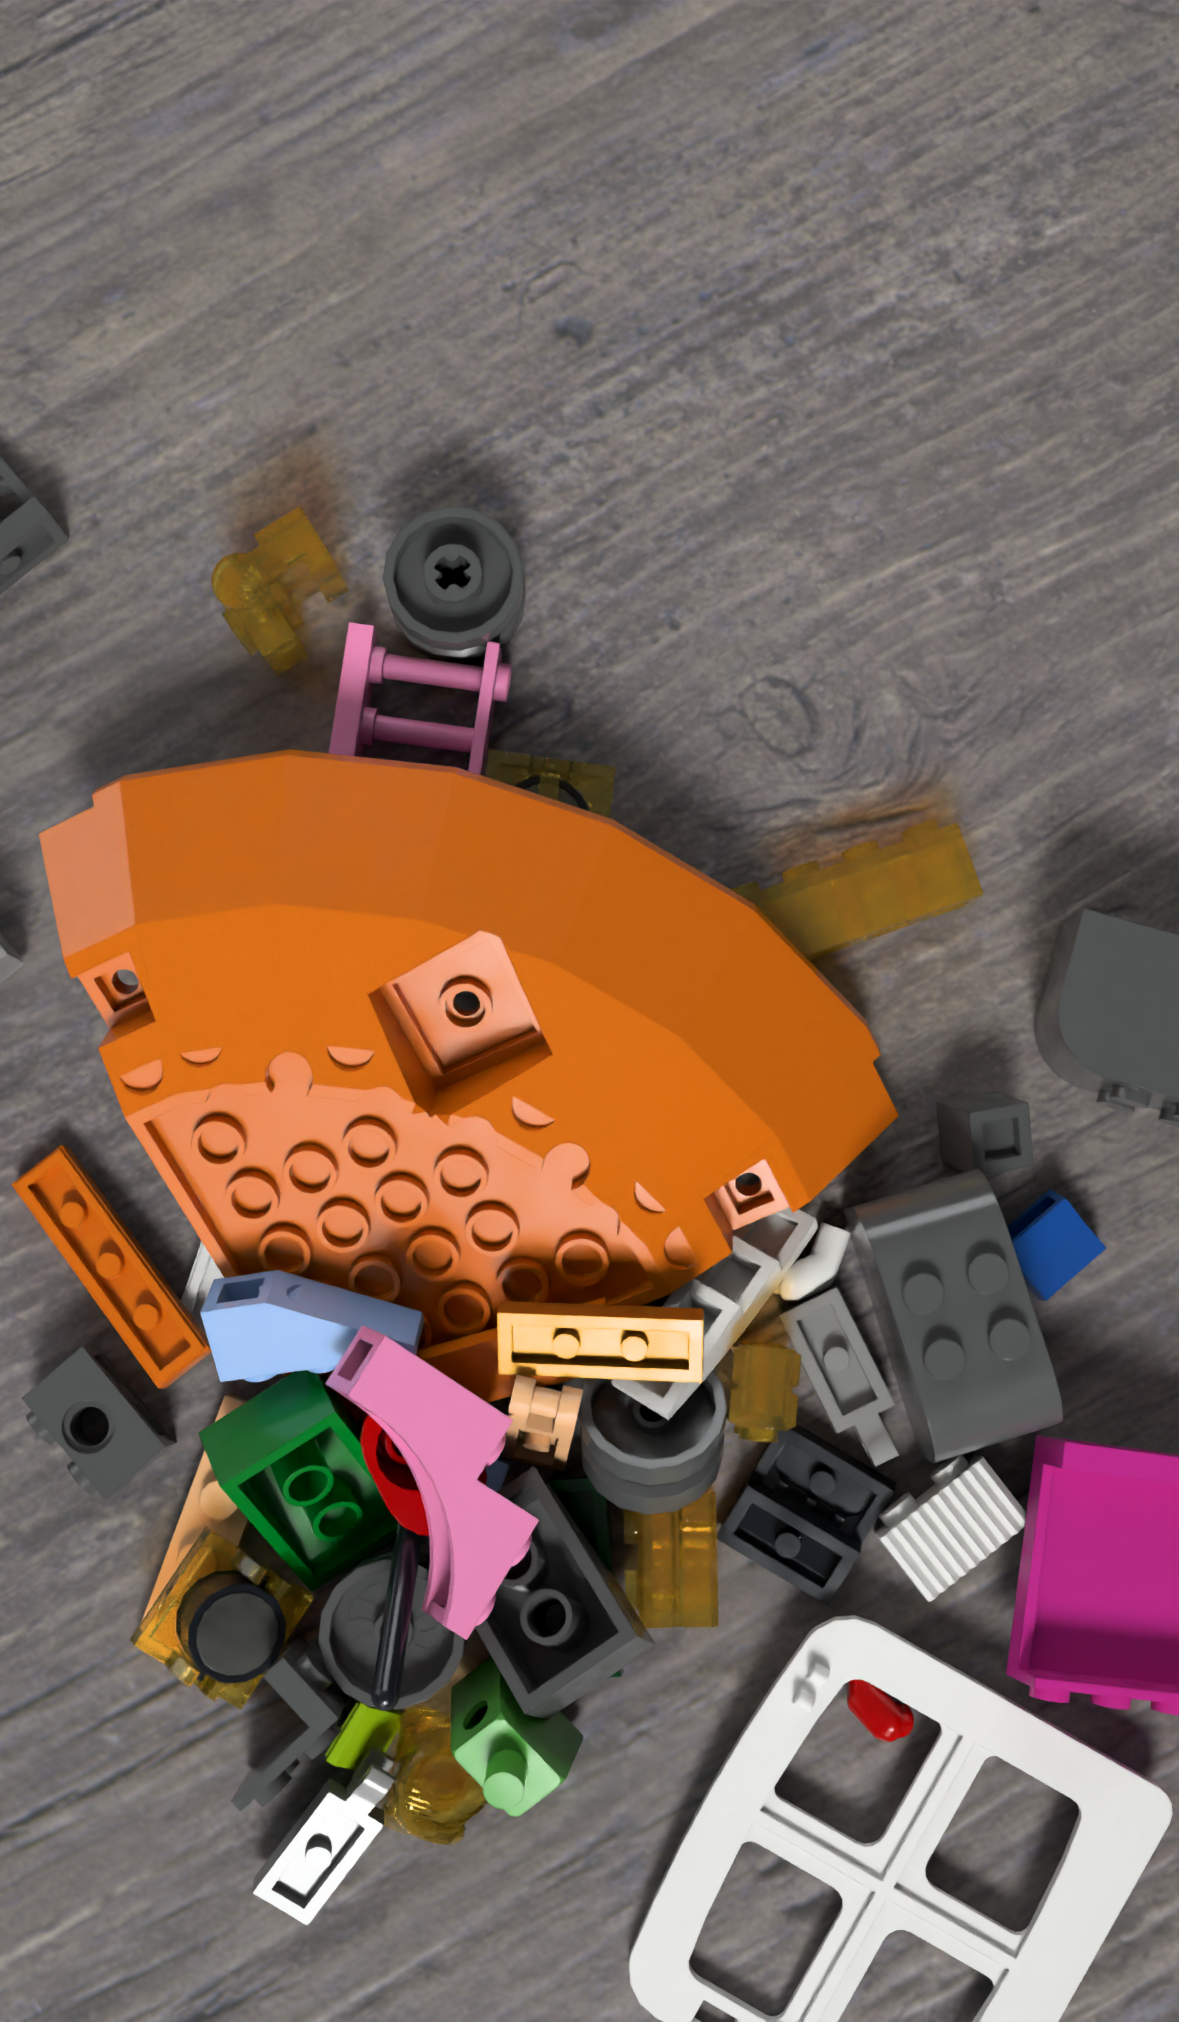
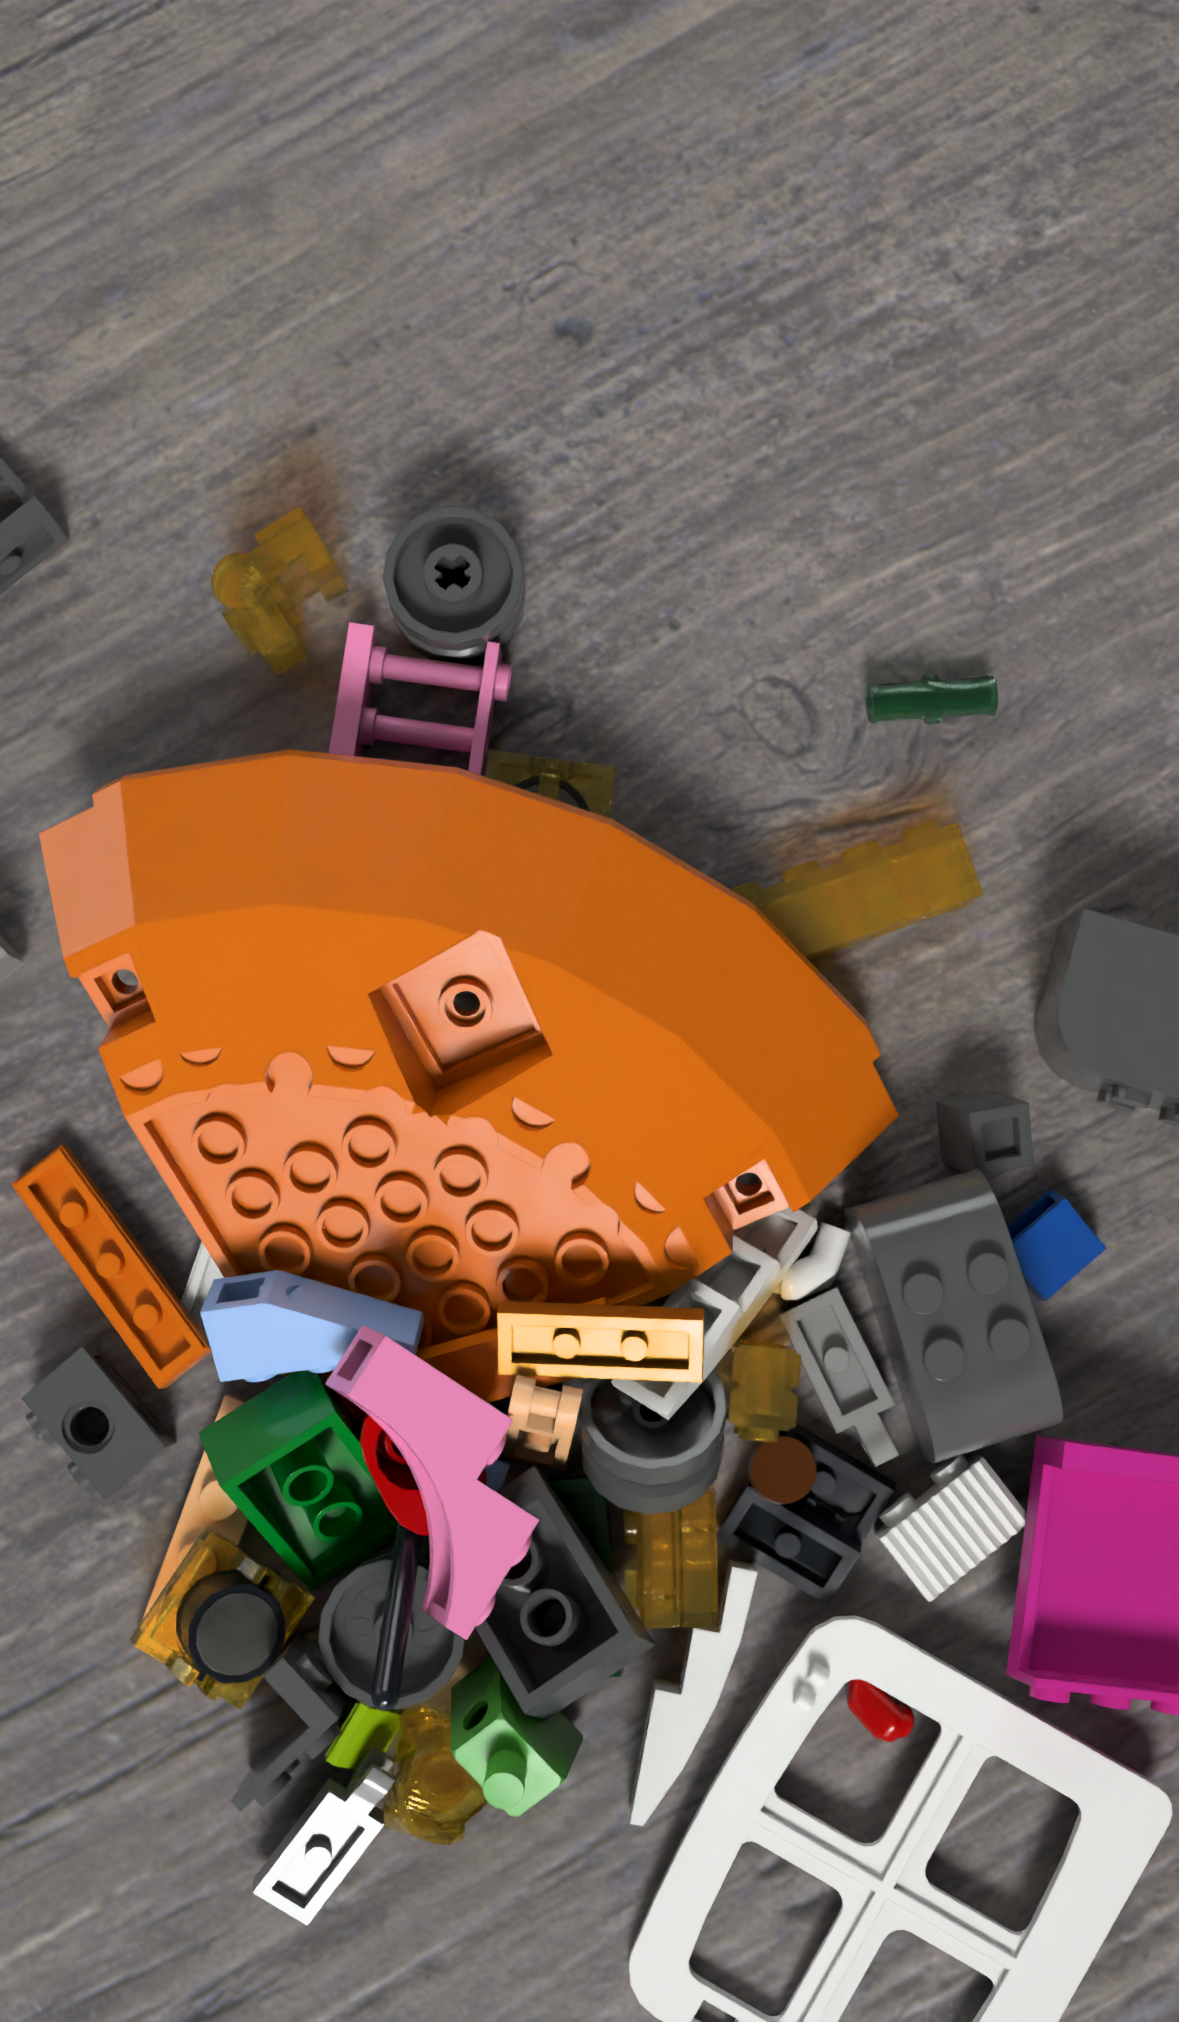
(682, 1709): none -> white slope
(782, 1470): none -> reddish brown tile
(931, 699): none -> clear green pin

